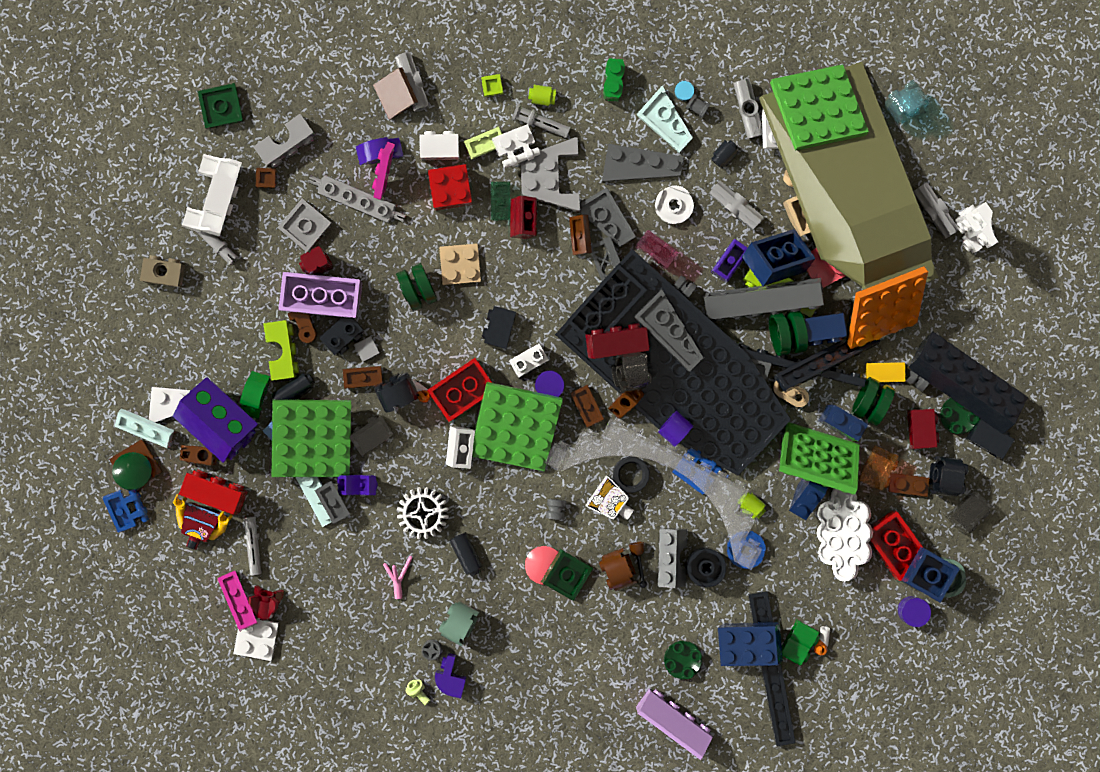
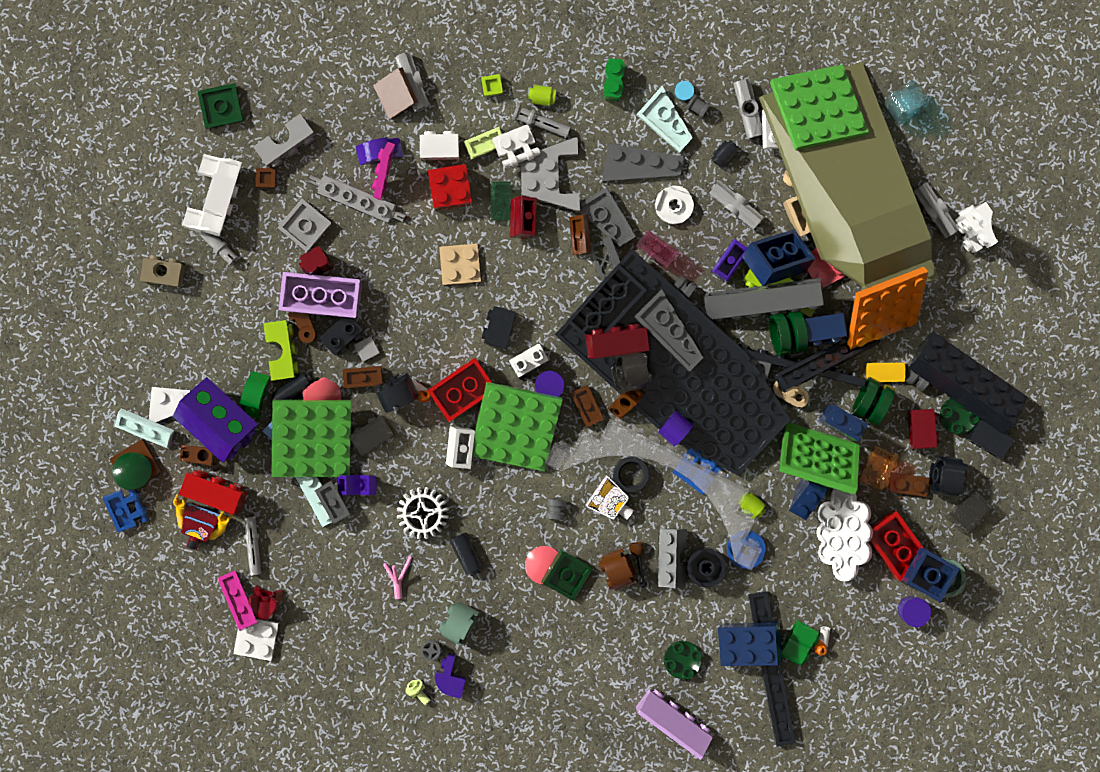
(322, 390): none -> coral dish
(414, 288): dark green wheel -> none

